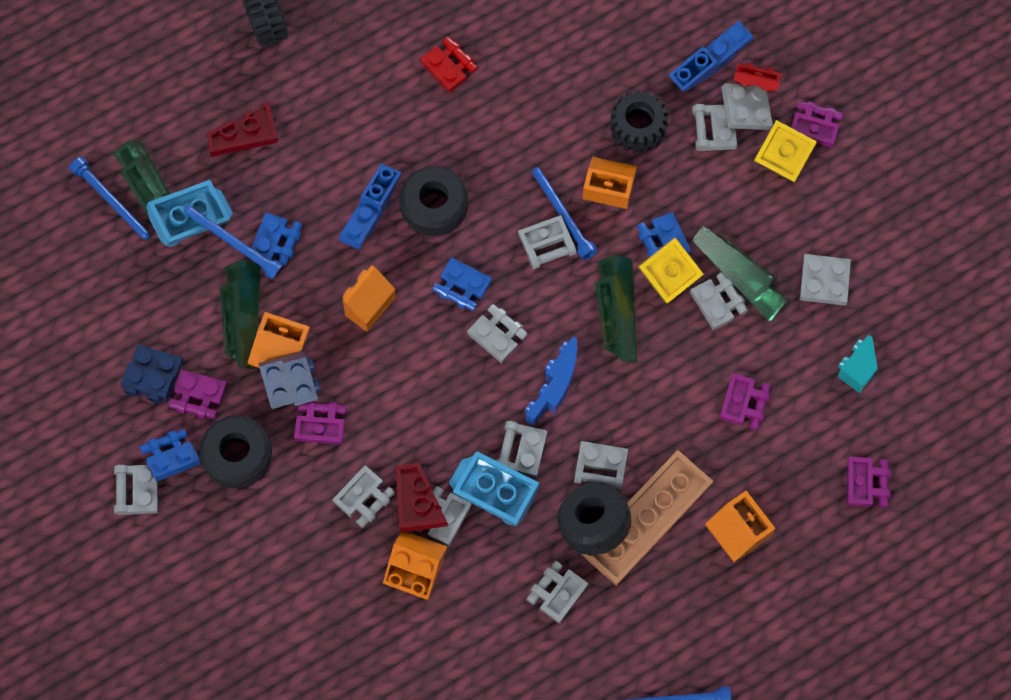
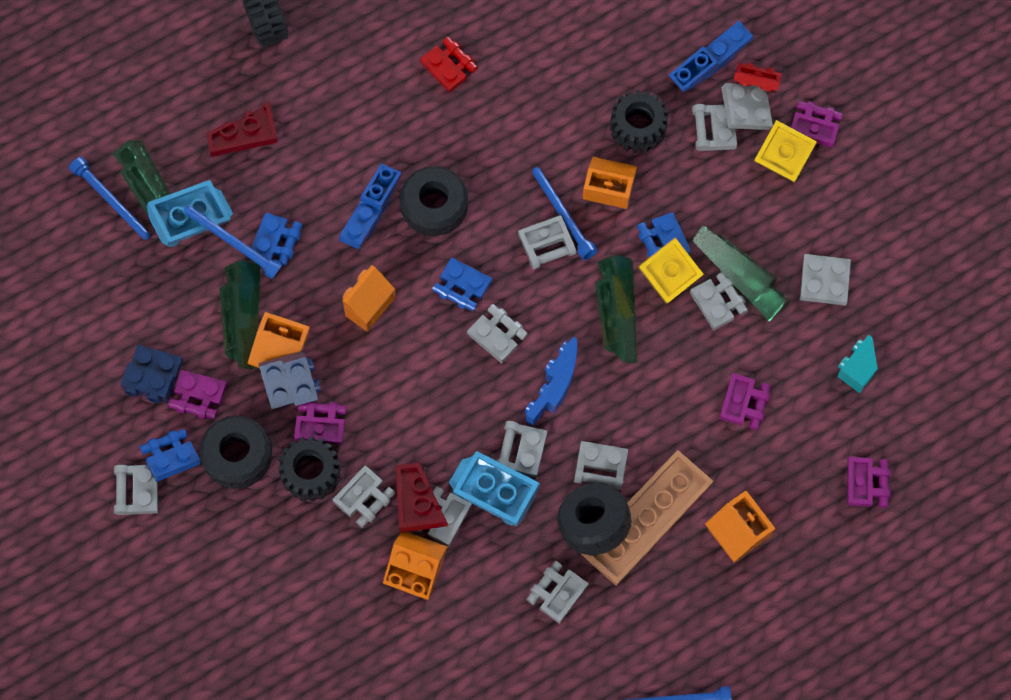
(309, 450): none -> black tyre

